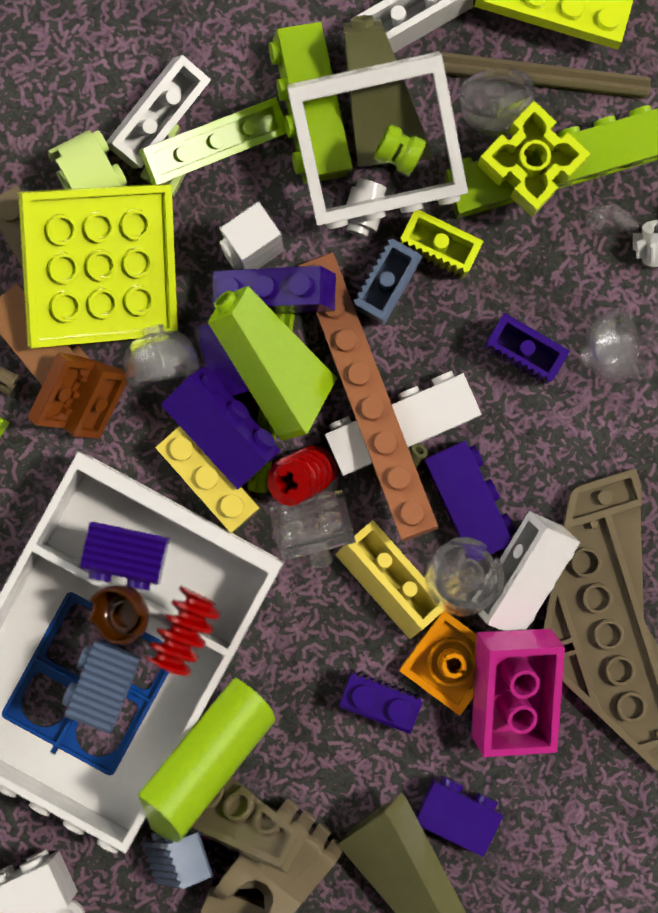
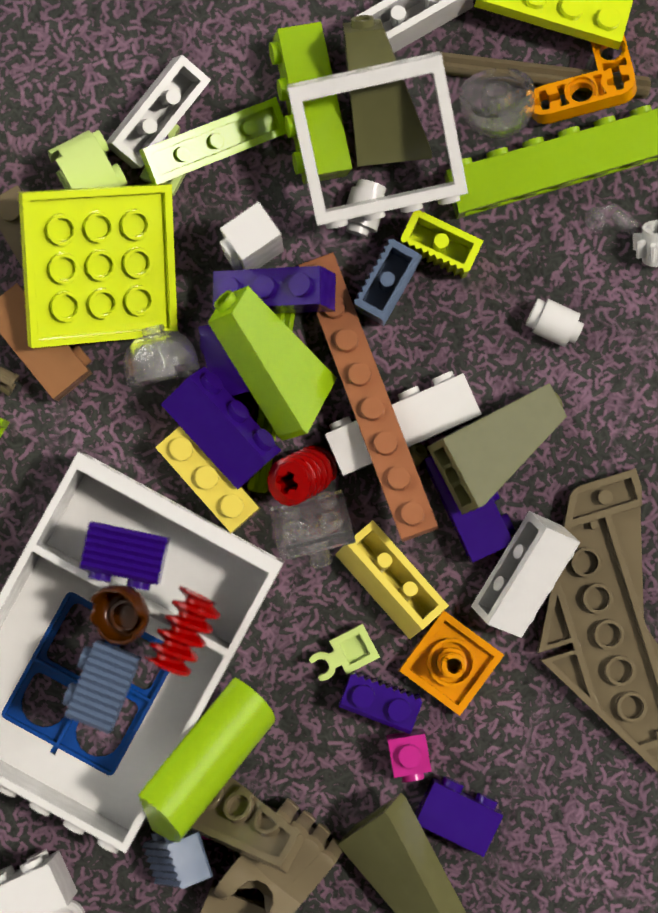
(78, 396): dark orange slope -> none
(350, 649): none -> yellowish green plate
(407, 153): lime wheel -> none
(409, 755): none -> dark pink brick
(464, 577): clear cylinder -> none
(492, 449): none -> olive slope
(517, 692): dark pink brick -> none
(526, 349): dark purple brick -> none
(530, 136): neon yellow brick -> none
(554, 322): none -> white brick
(599, 82): none -> light orange beam
(614, 348): clear cylinder -> none

